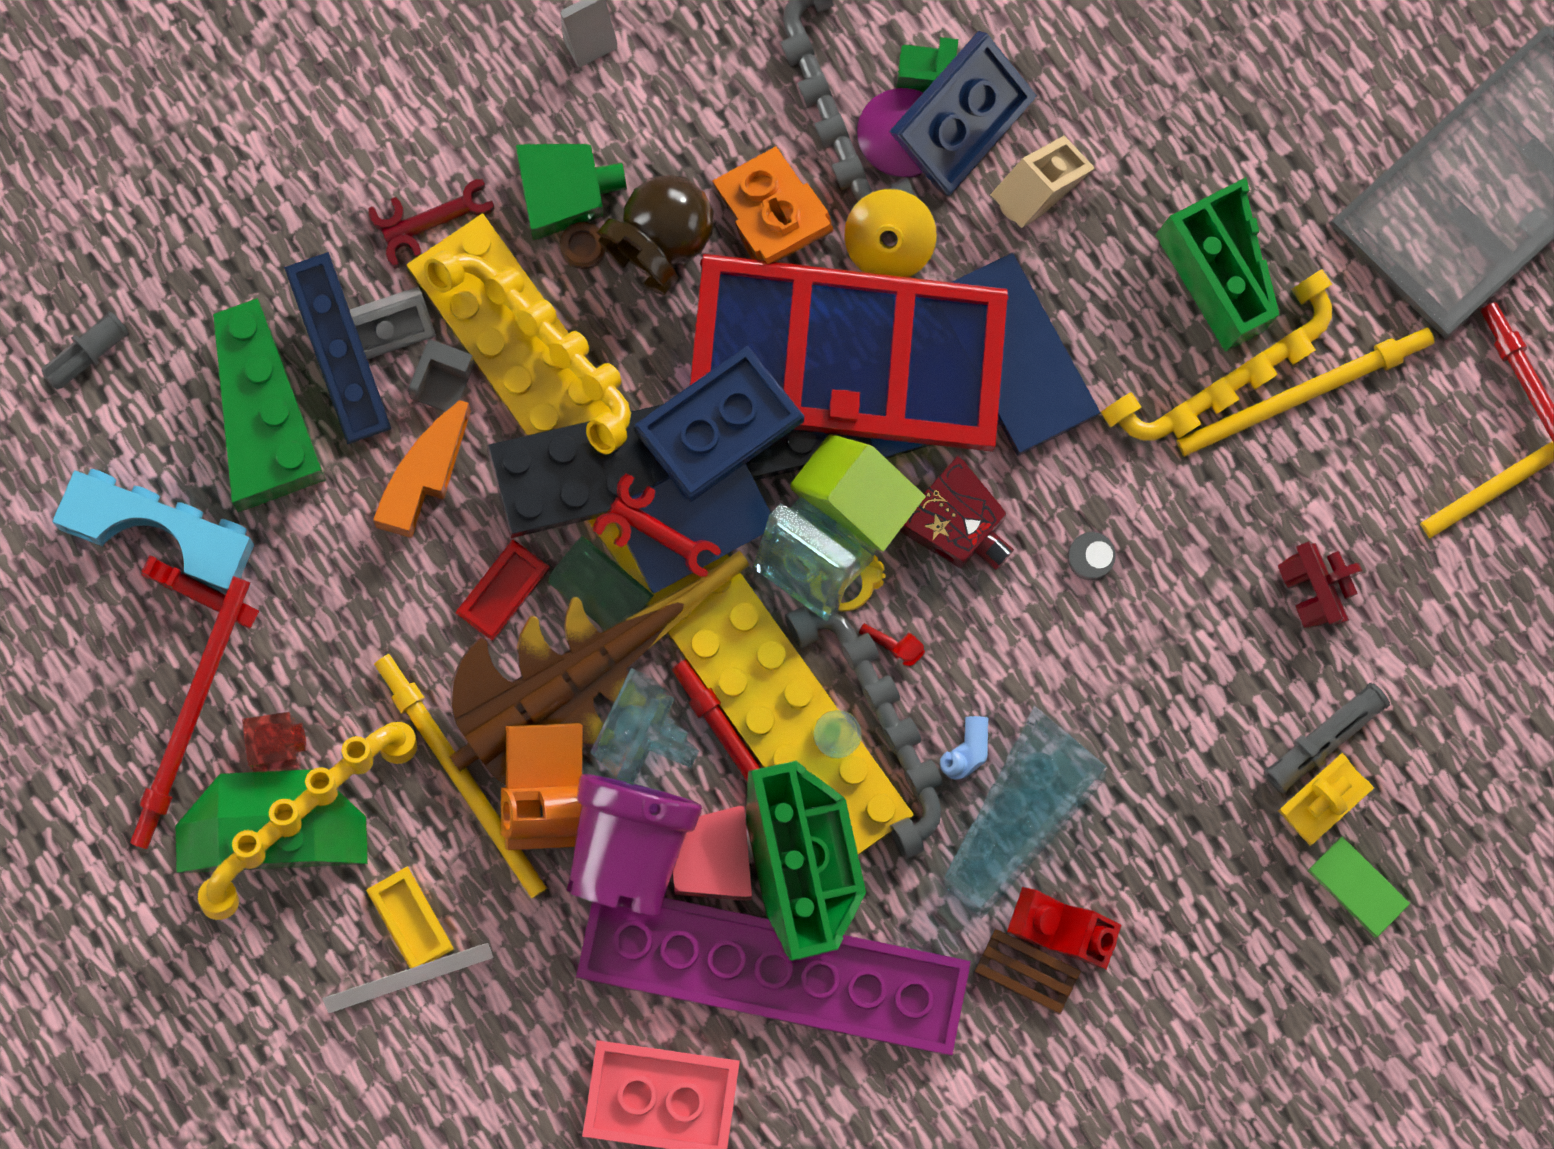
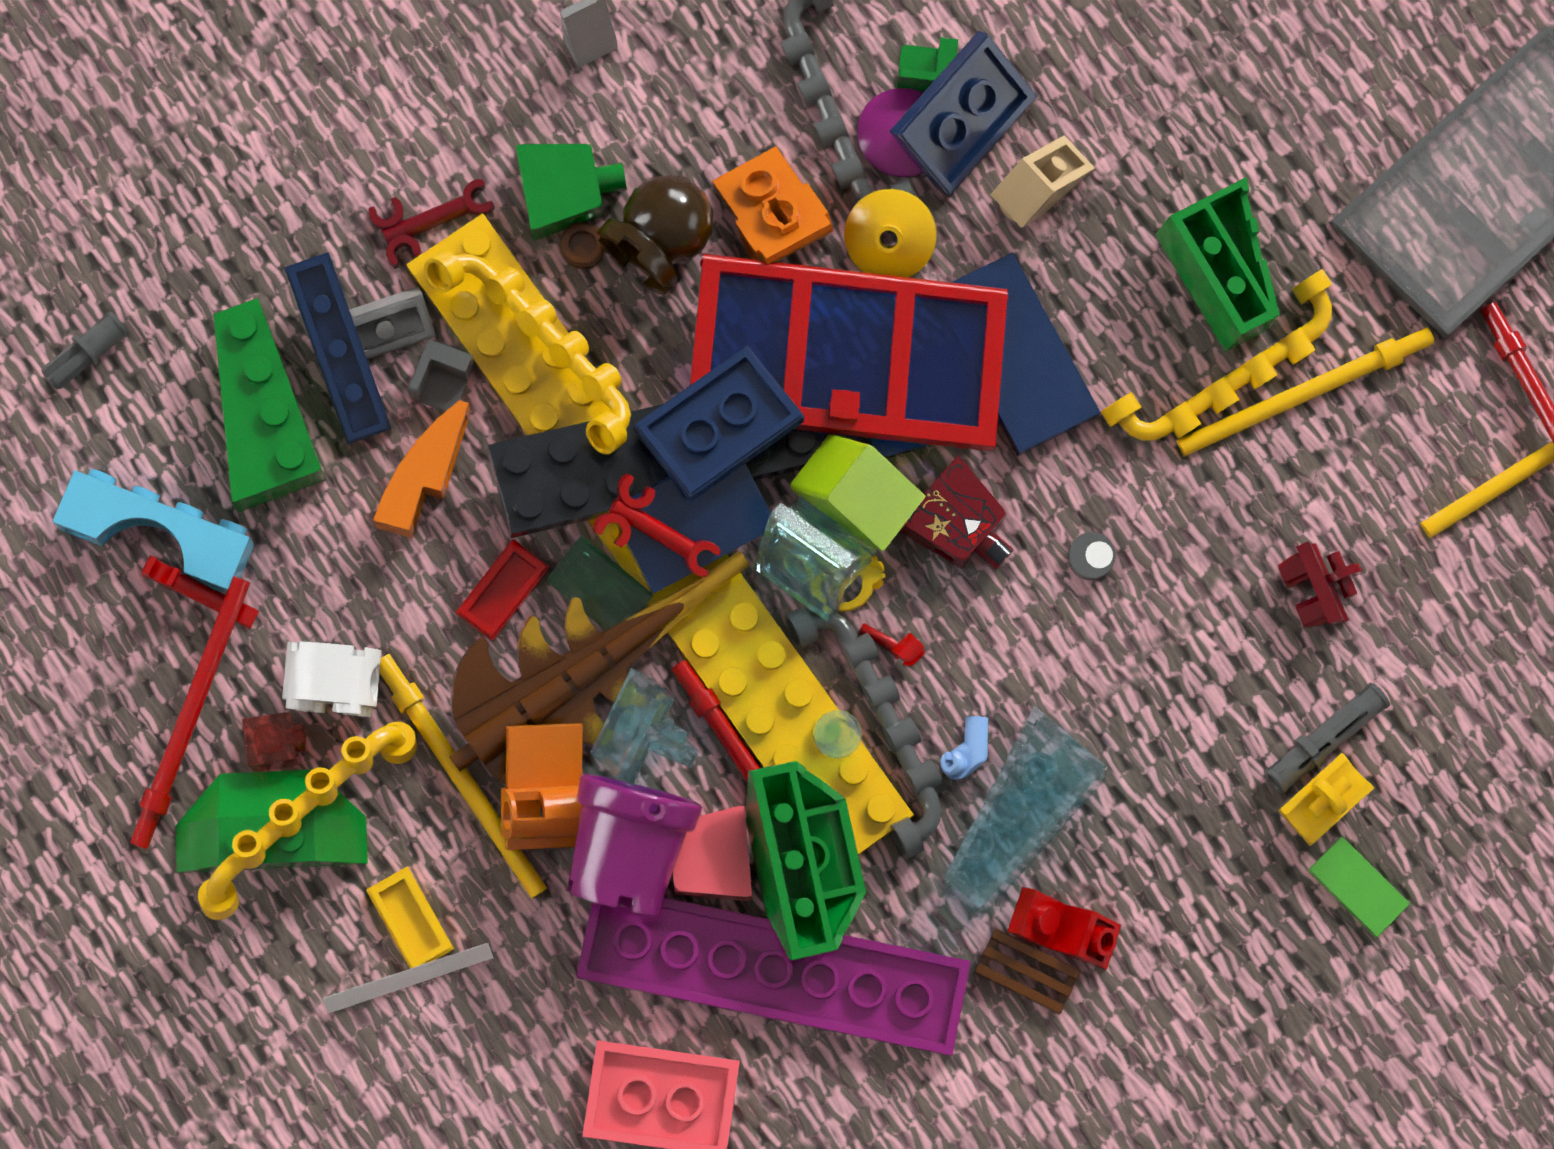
(331, 675): none -> white brick

